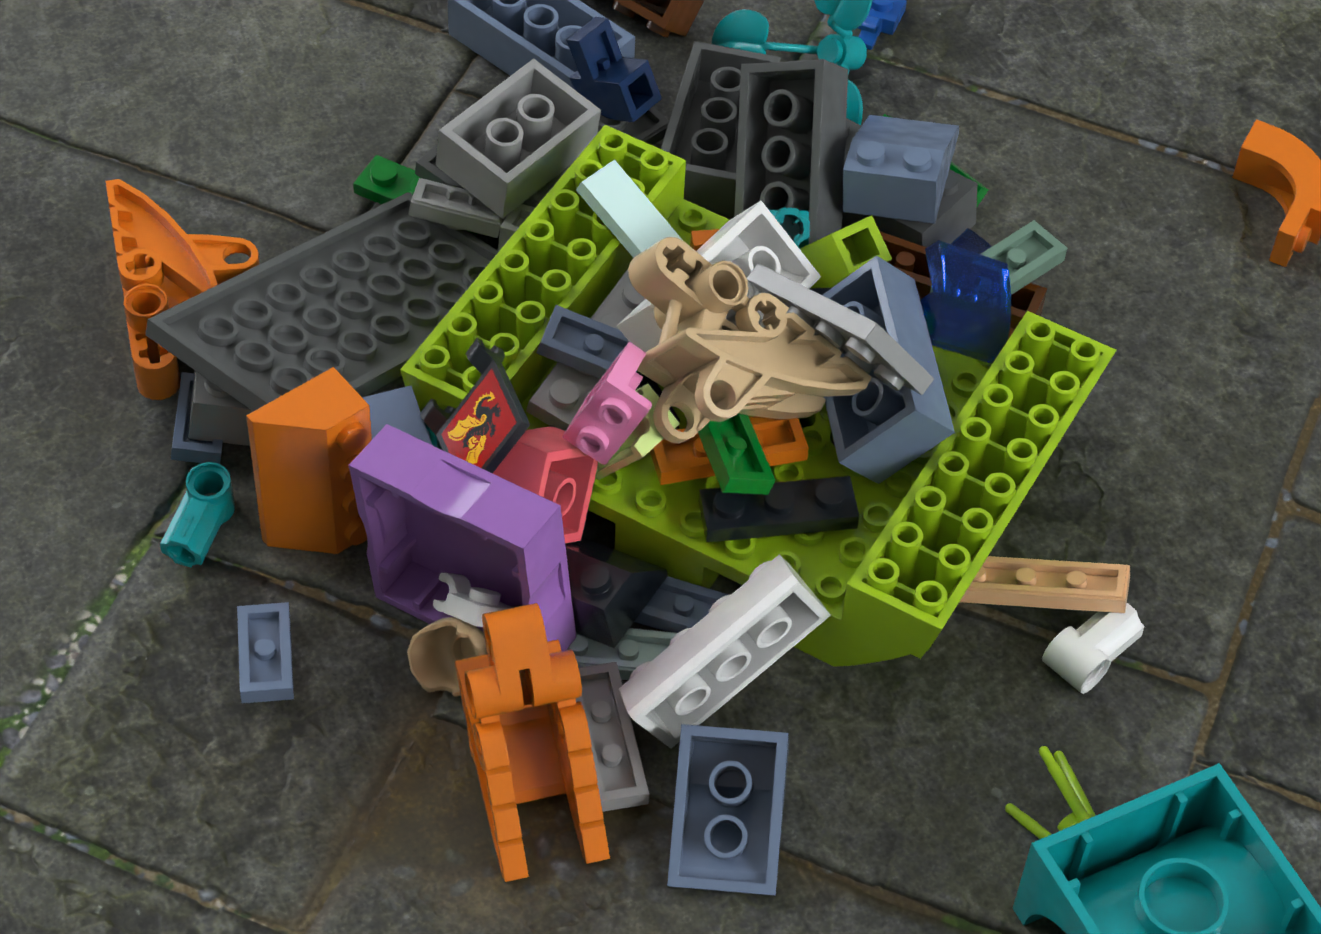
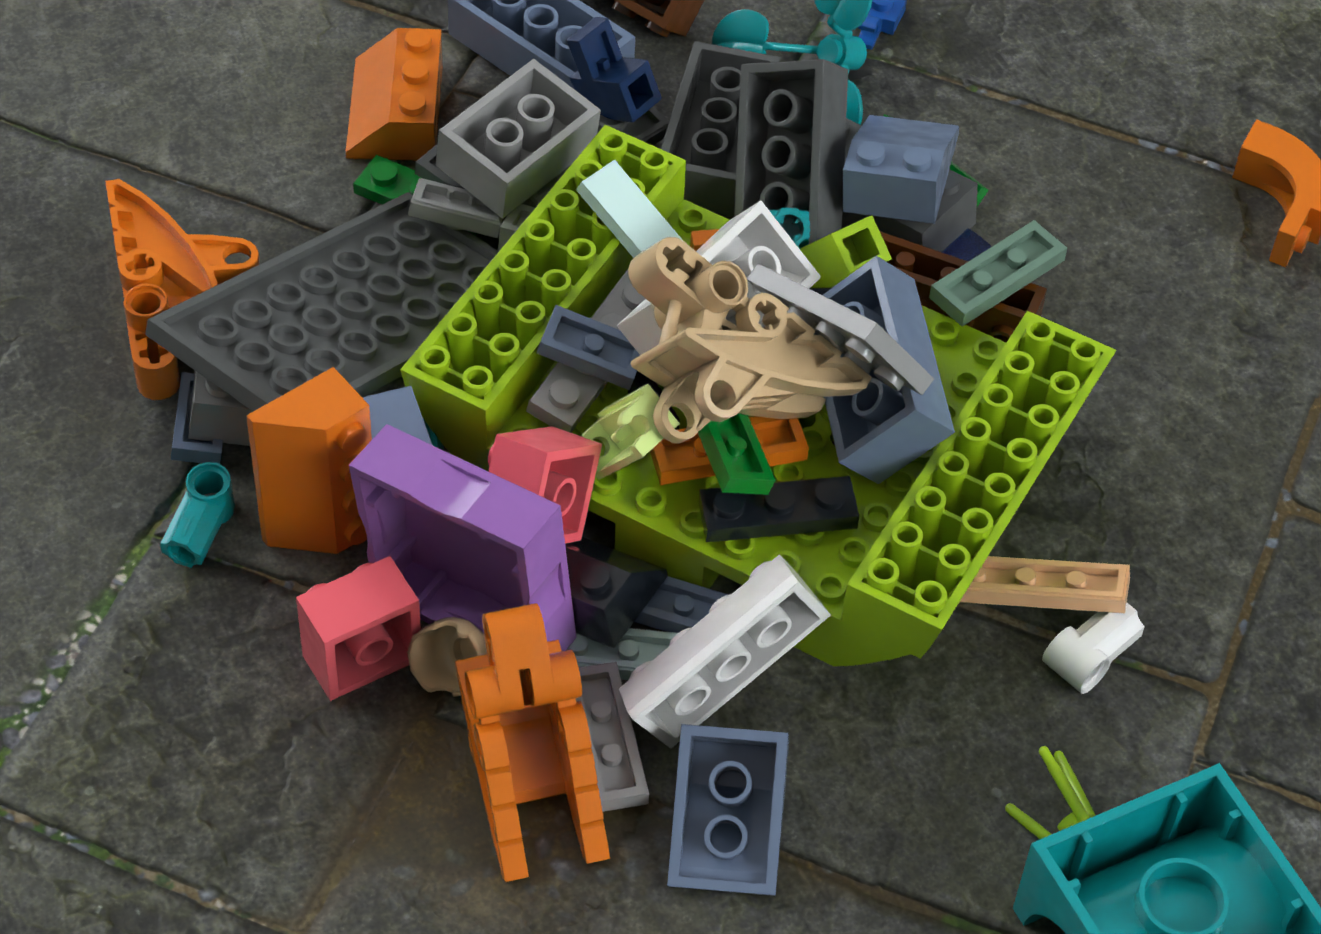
(265, 652): sand blue plate -> none
(358, 626): none -> coral brick
(396, 96): none -> orange slope
(466, 601): white plate -> none
(487, 418): flag -> none
(610, 408): bright pink bracket -> none
(968, 302): clear blue slope -> none

